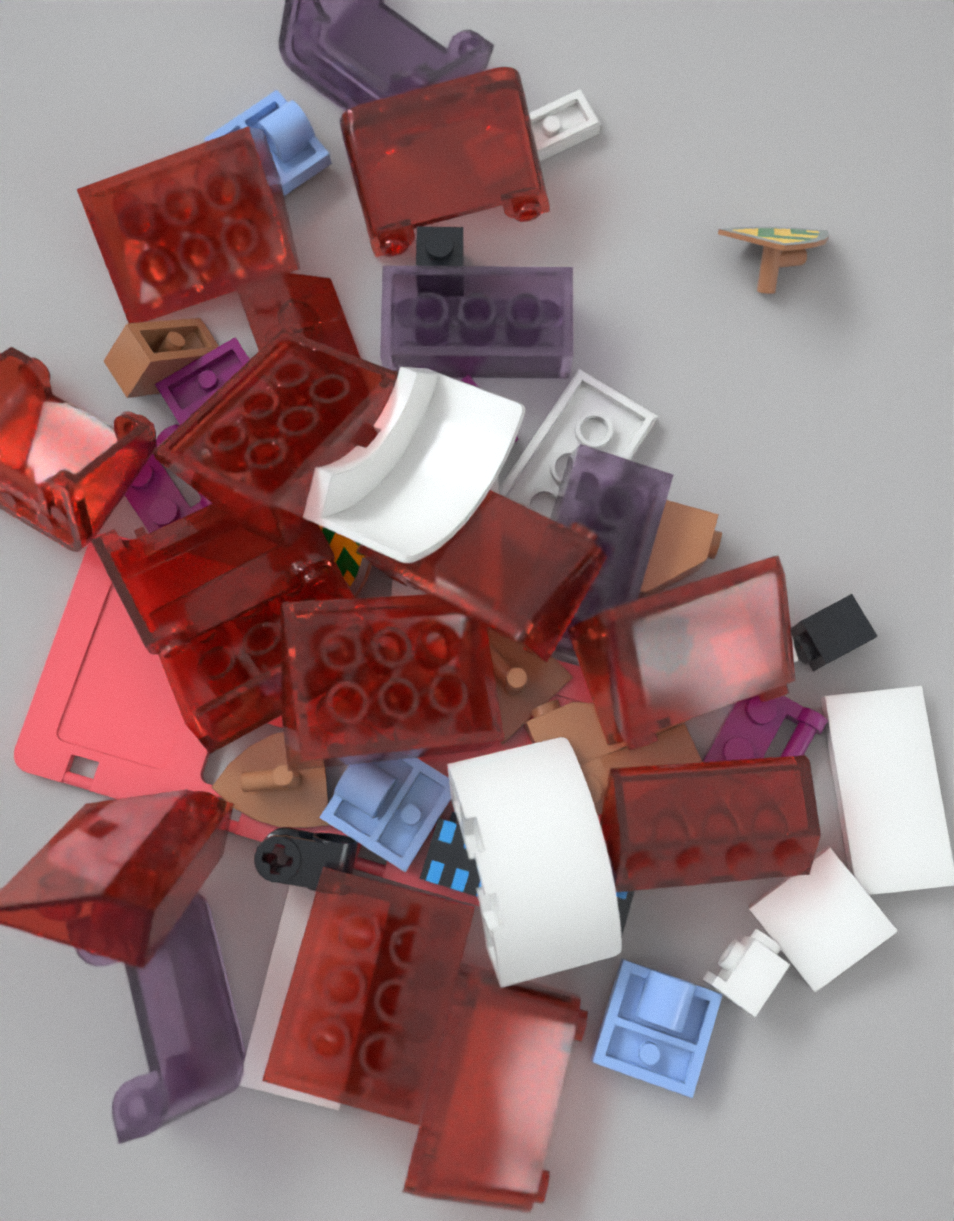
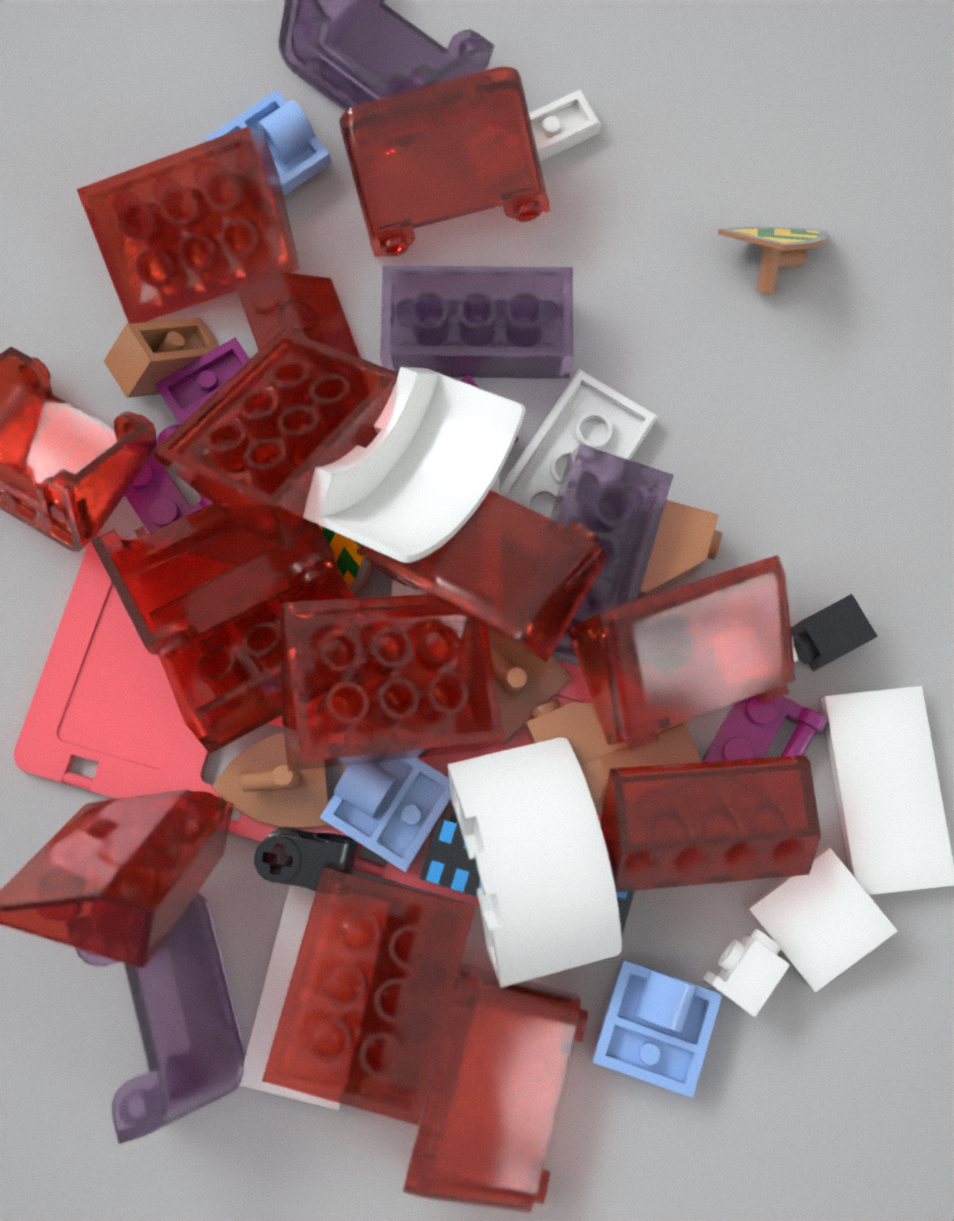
(439, 246): black brick -> none

